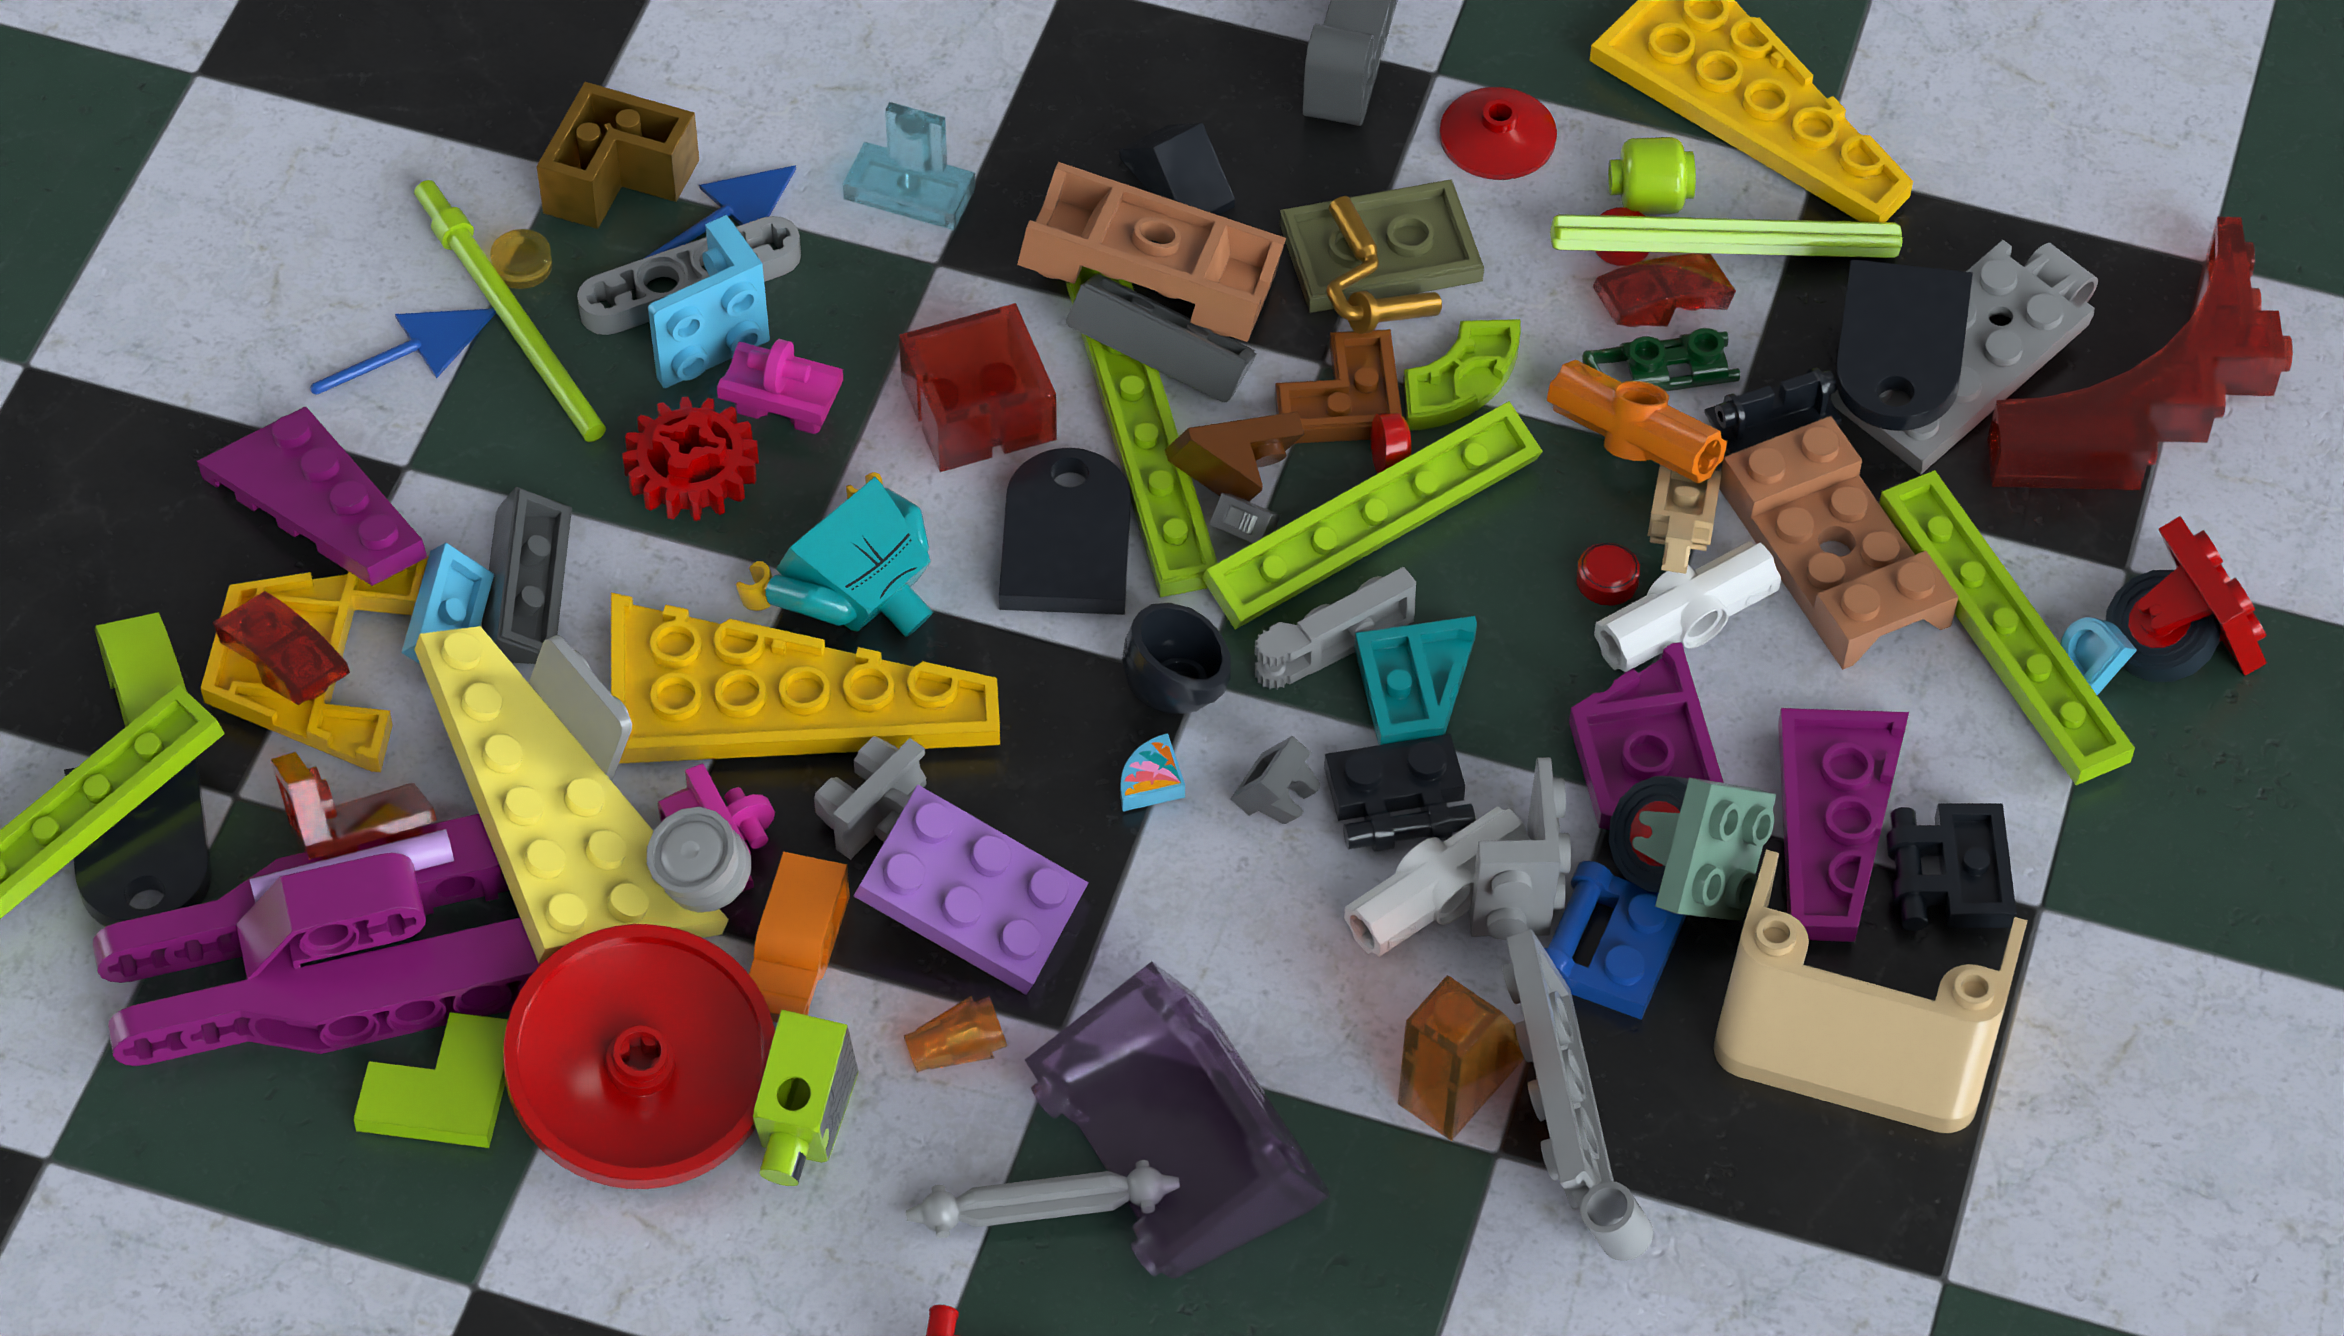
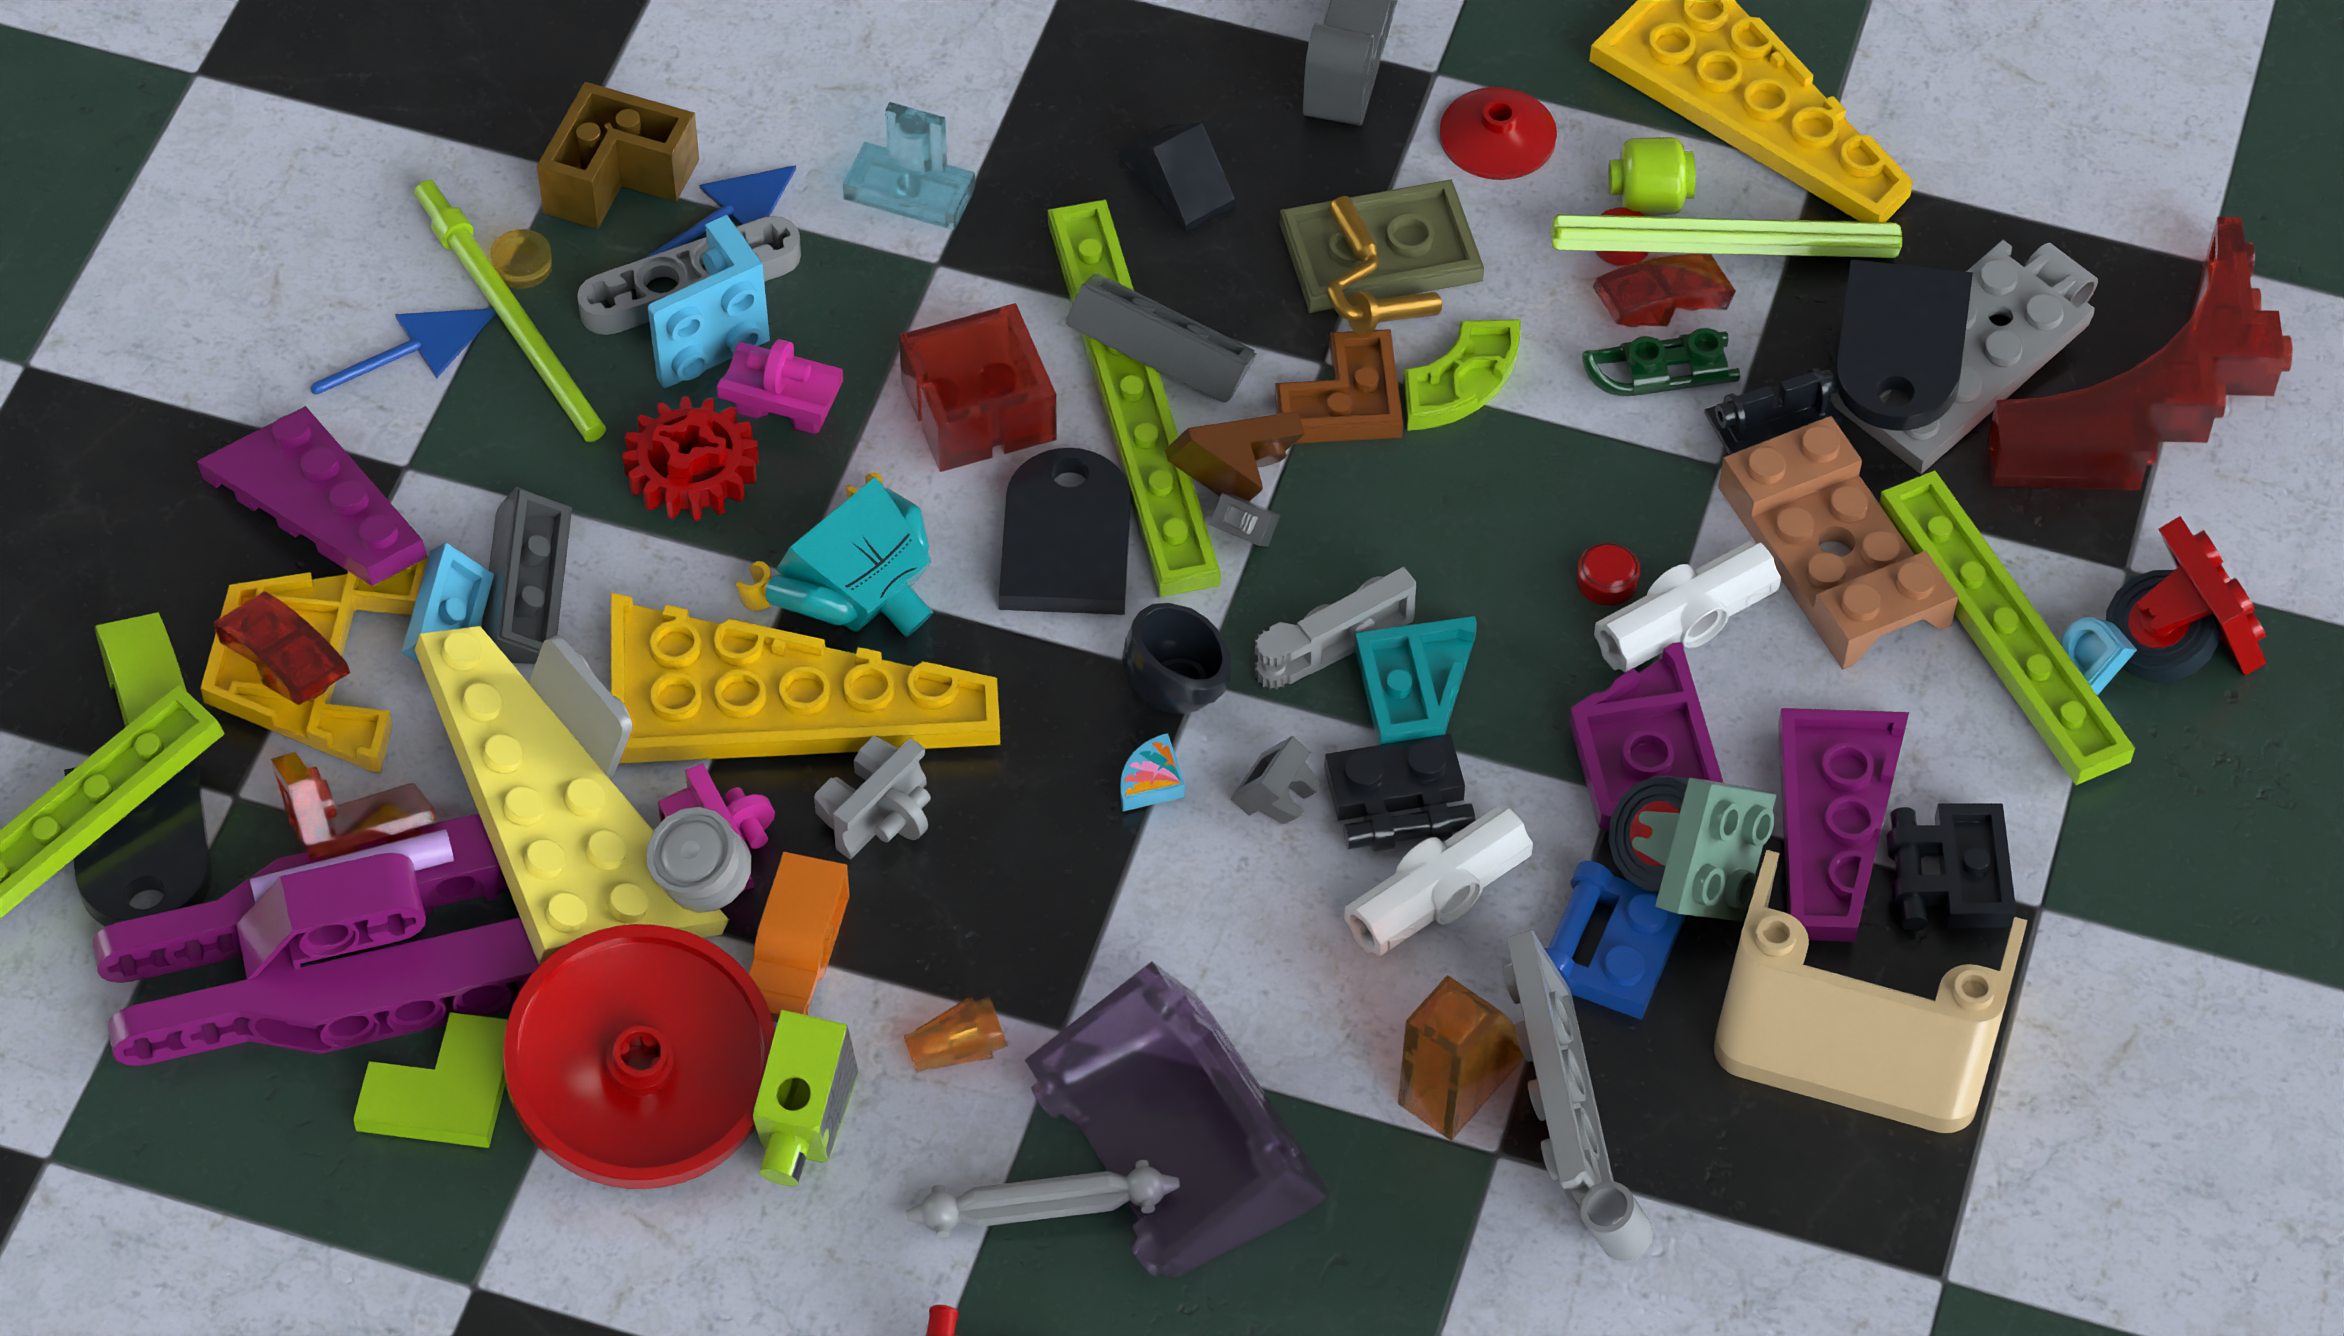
(971, 889): medium lavender plate -> none
(1200, 257): nougat piece -> none
(1371, 515): lime plate -> none
(1389, 440): red piece -> none
(1524, 879): light grey bracket -> none
(1637, 421): orange piece -> none
(1682, 516): tan hinge -> none

